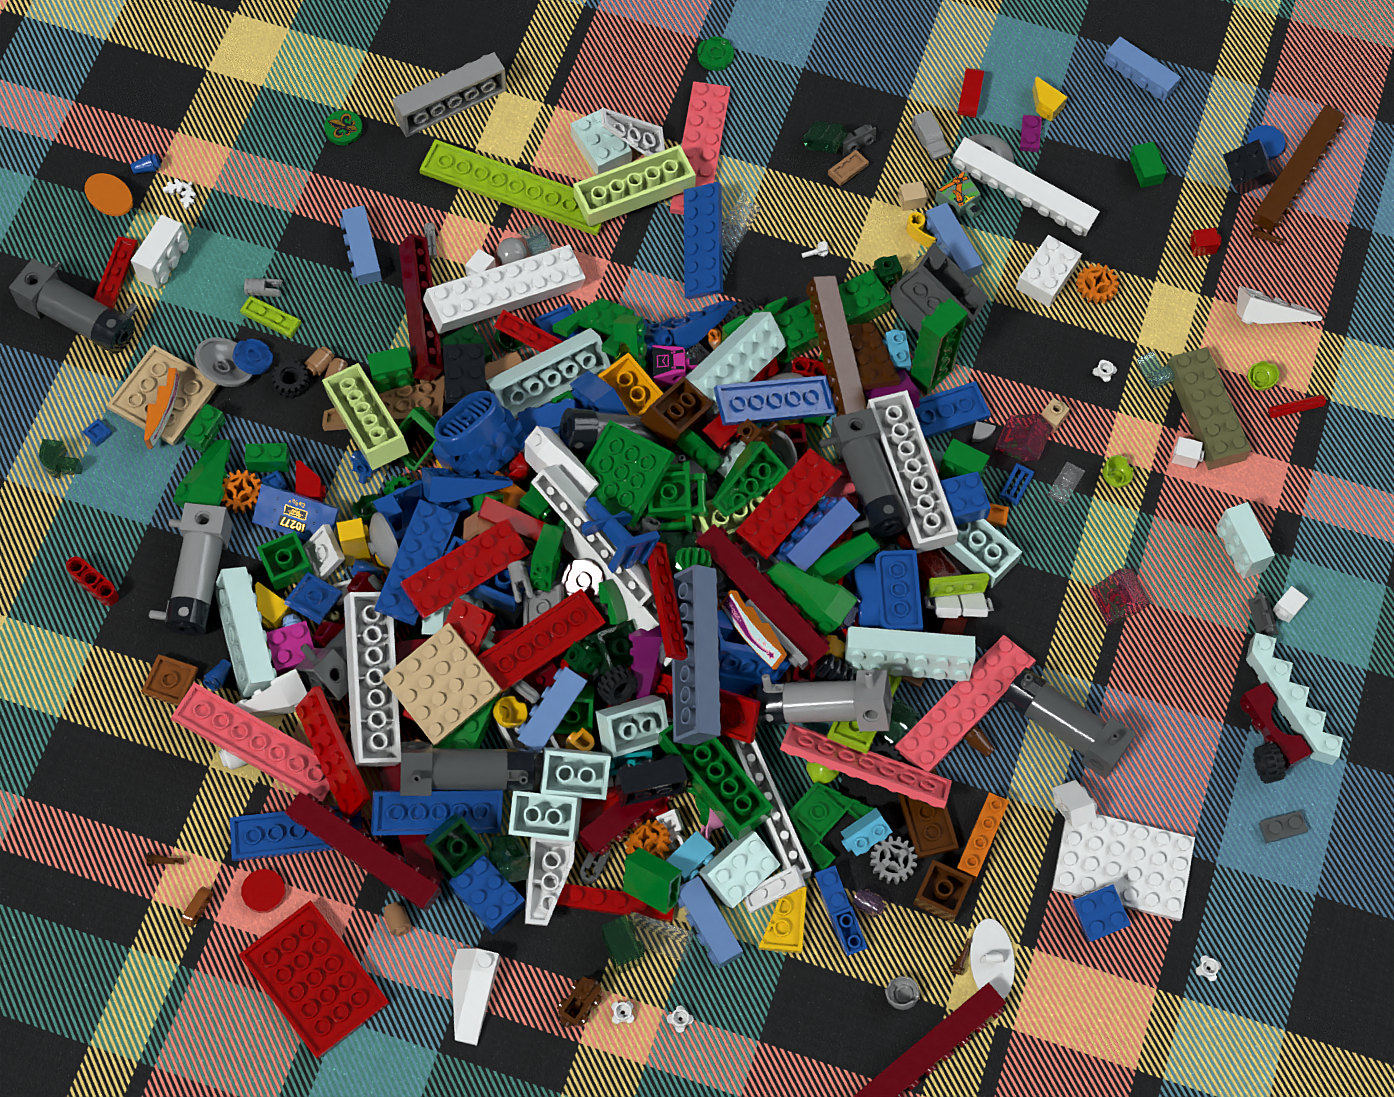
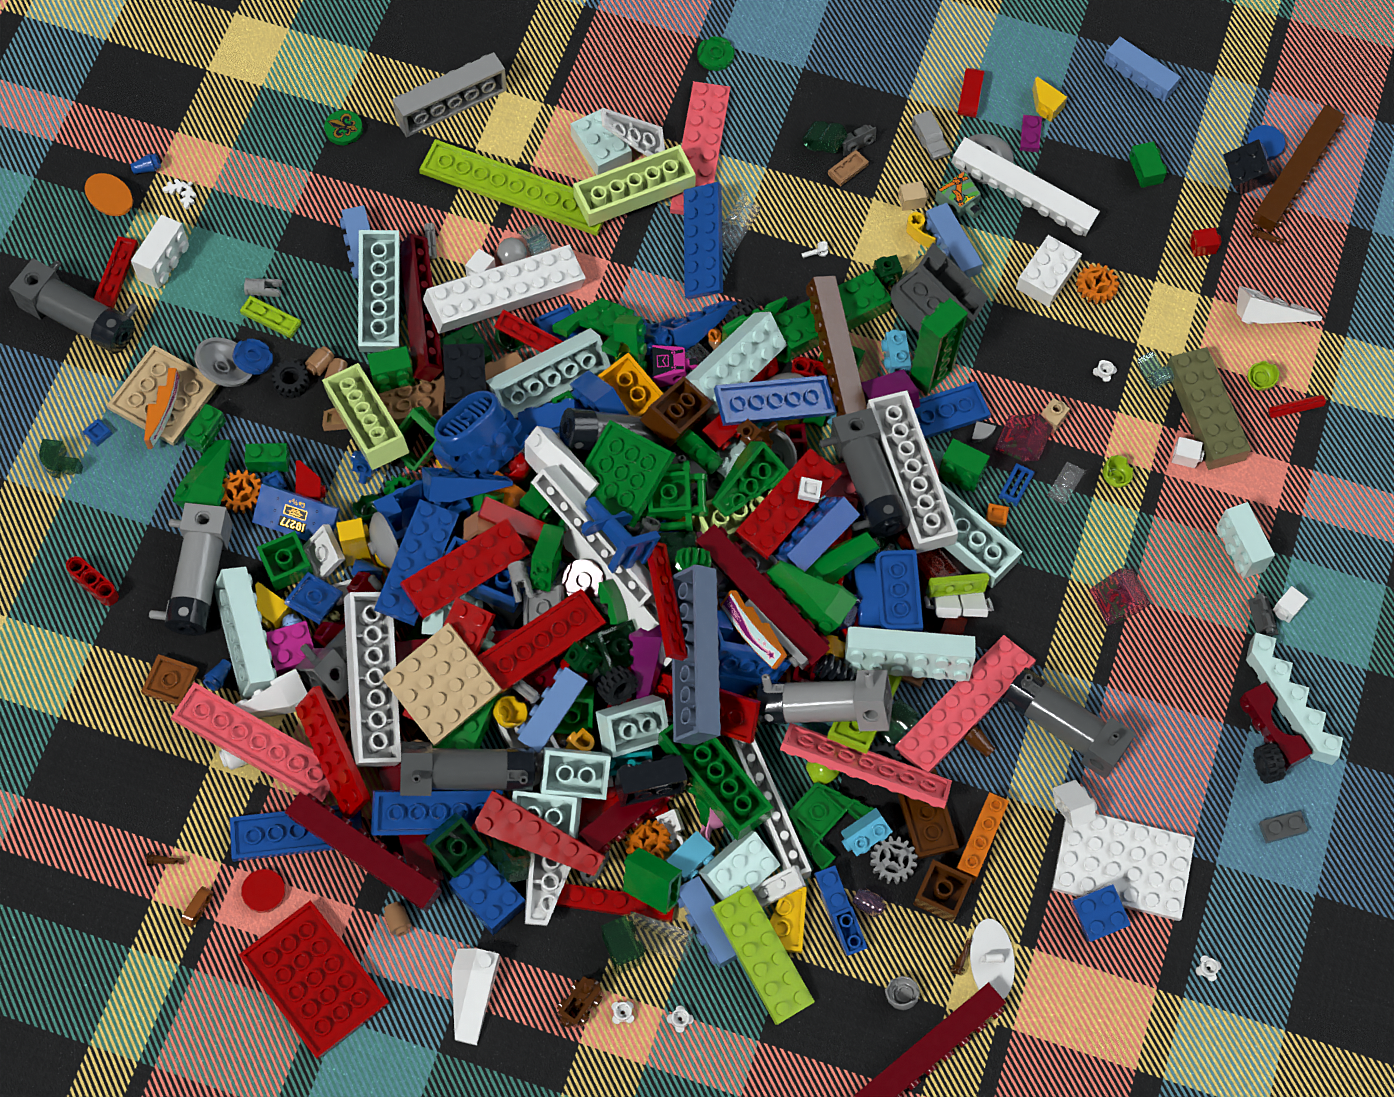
(379, 290): none -> light aqua brick
(524, 829): none -> red wing
(762, 954): none -> lime plate
(809, 489): none -> white plate
(871, 357): reddish brown plate -> none
(966, 498): blue brick -> none

